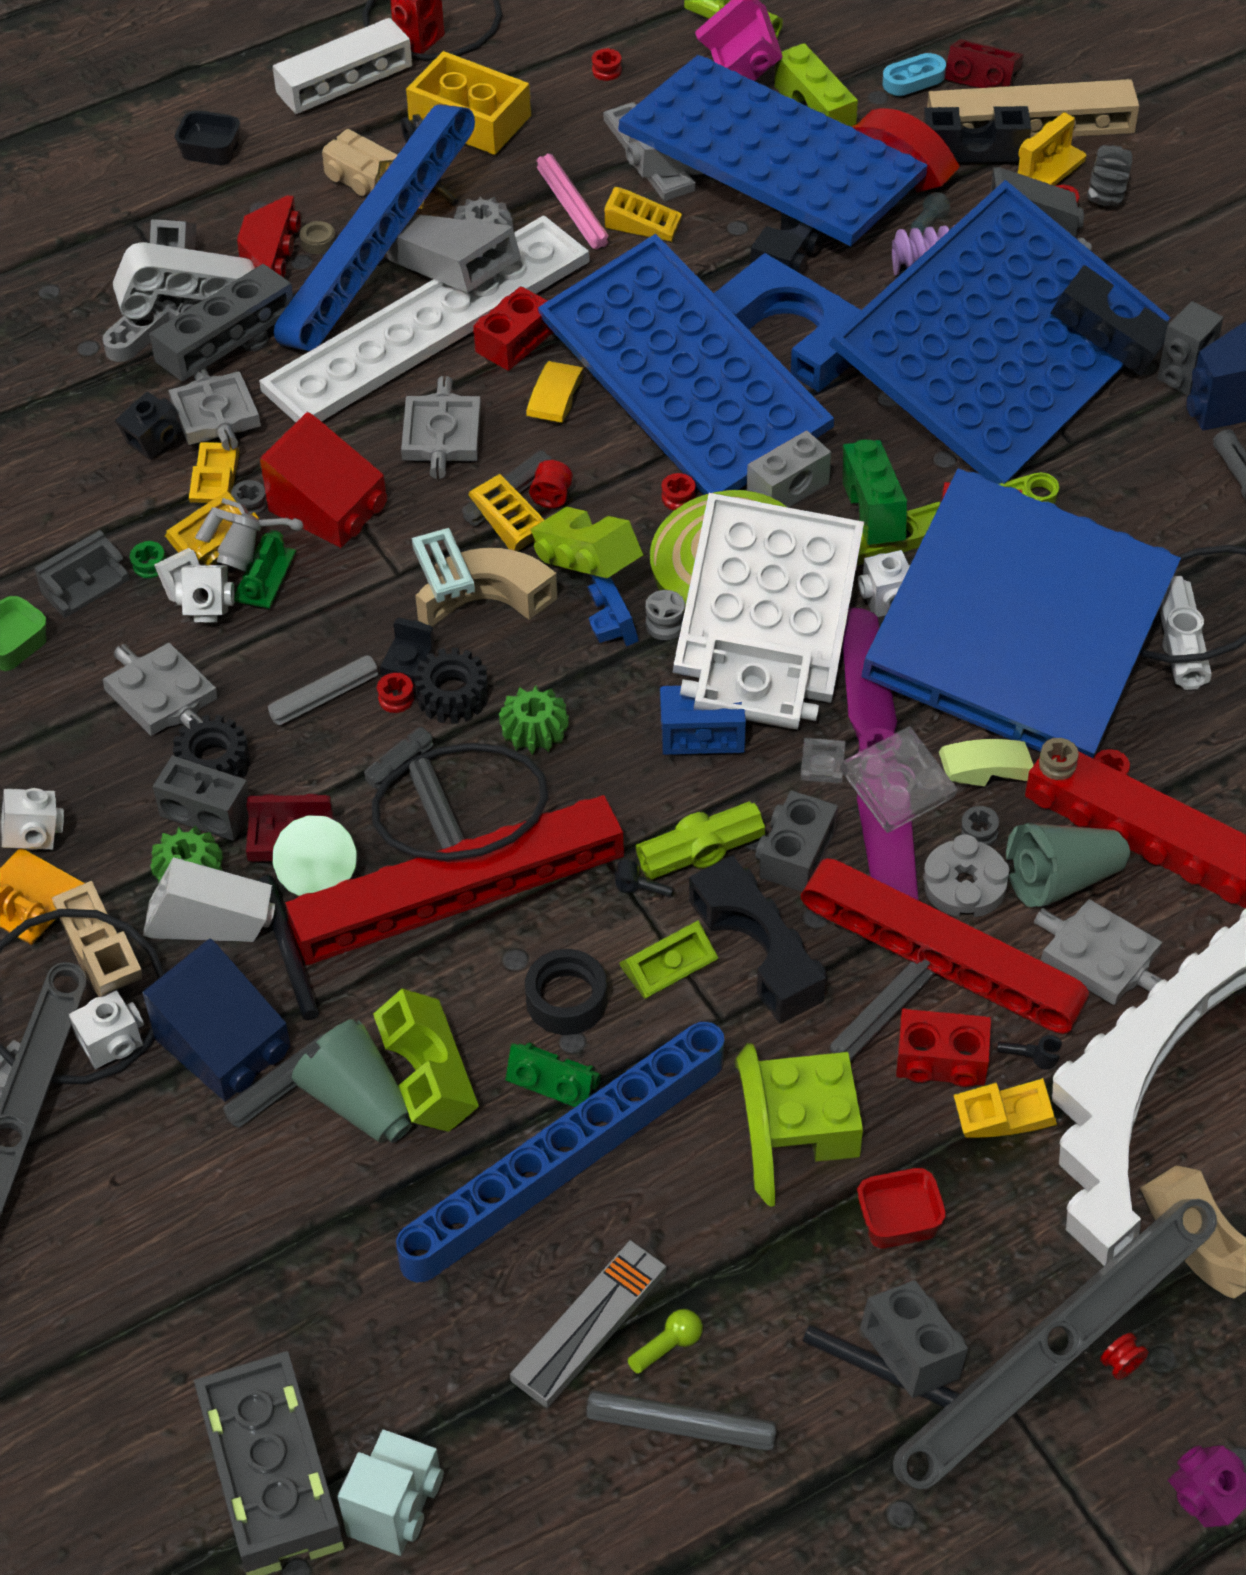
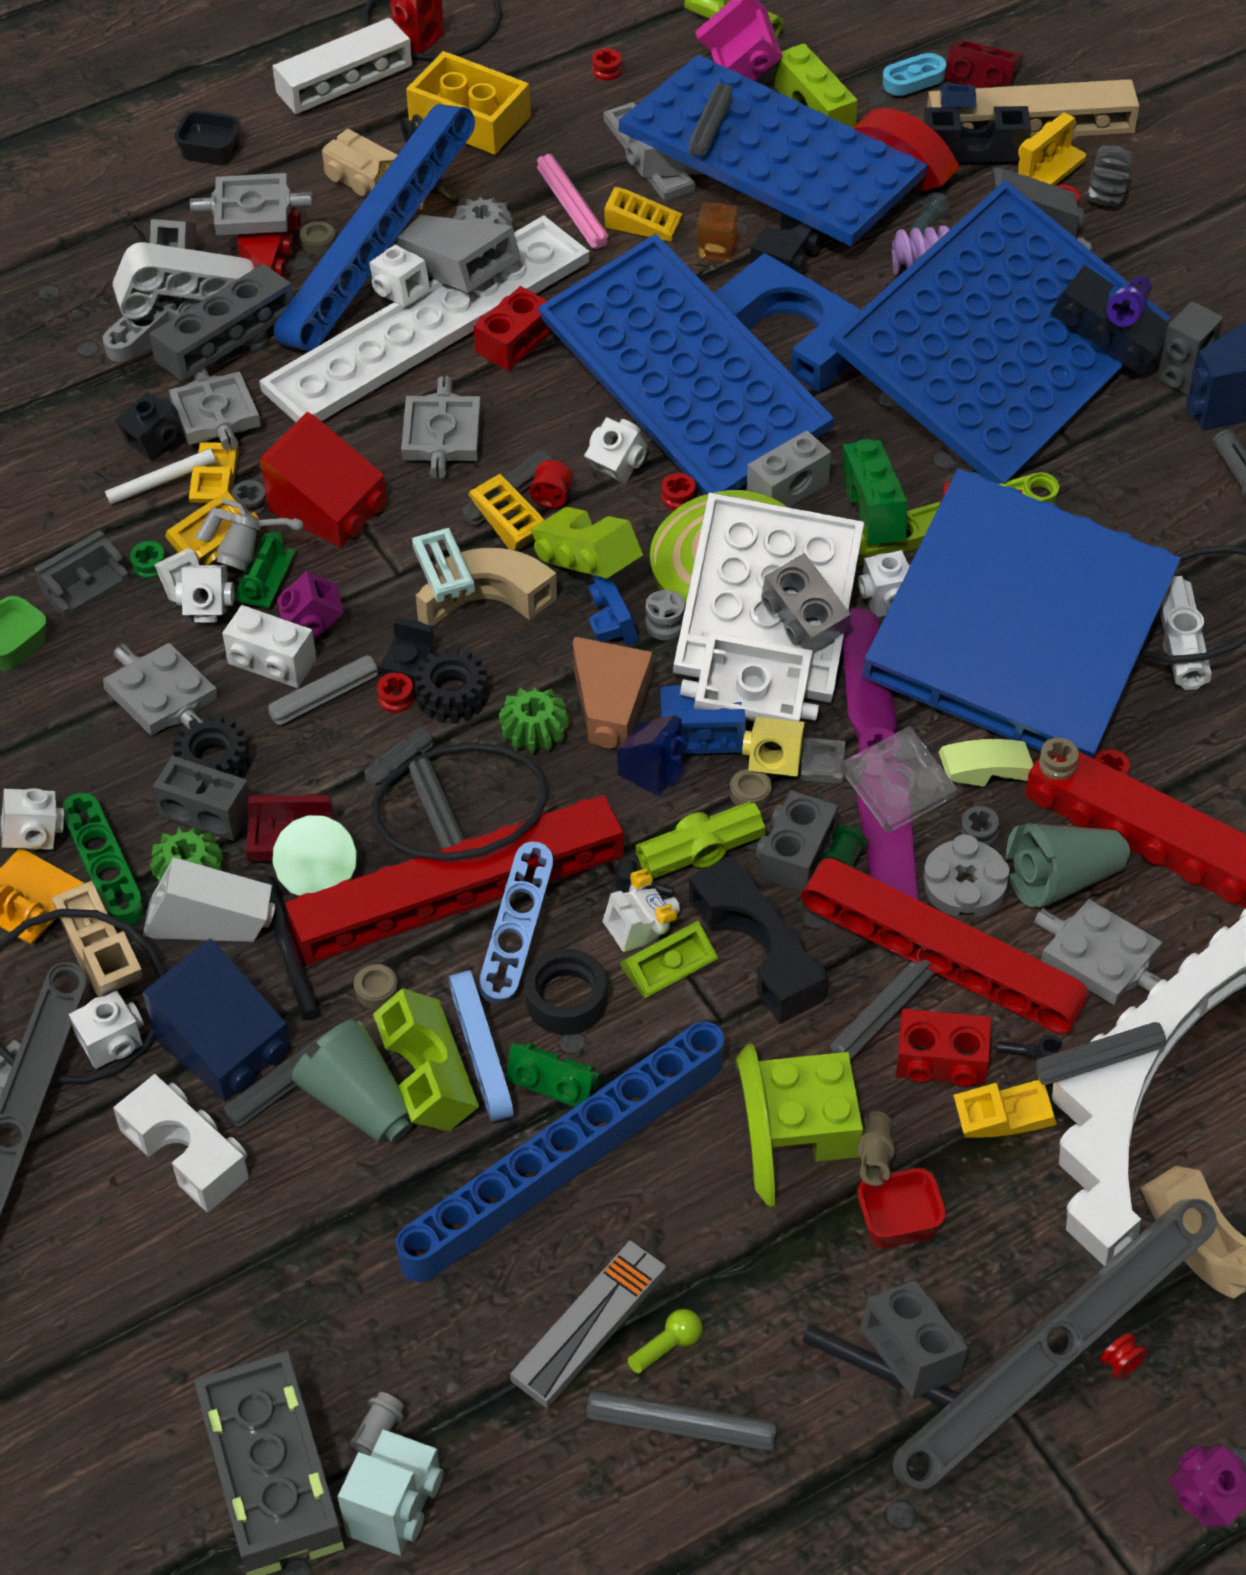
(106, 857): none -> green beam
(159, 476): none -> white bar
(161, 1116): none -> white arch
(251, 204): none -> light grey plate
(269, 646): none -> white brick
(311, 603): none -> magenta brick
(375, 985): none -> dark tan tile
(382, 1415): none -> light grey pin
(399, 275): none -> white brick
(480, 1046): none -> light blue beam
(512, 921): none -> light blue beam
(554, 391): yellow slope -> none
(610, 688): none -> nougat slope
(616, 449): none -> white brick
(639, 914): none -> white piece
(653, 754): none -> clear blue slope
(710, 119): none -> dark grey axle
(716, 231): none -> clear orange brick
(751, 787): none -> dark tan tile
(783, 732): none -> light yellow brick
(814, 600): none -> dark grey brick
(846, 845): none -> dark green bush
(876, 1148): none -> dark tan pin
(957, 95): none -> dark blue tile
(1100, 1053): none -> dark grey axle
(1123, 297): none -> dark purple pin

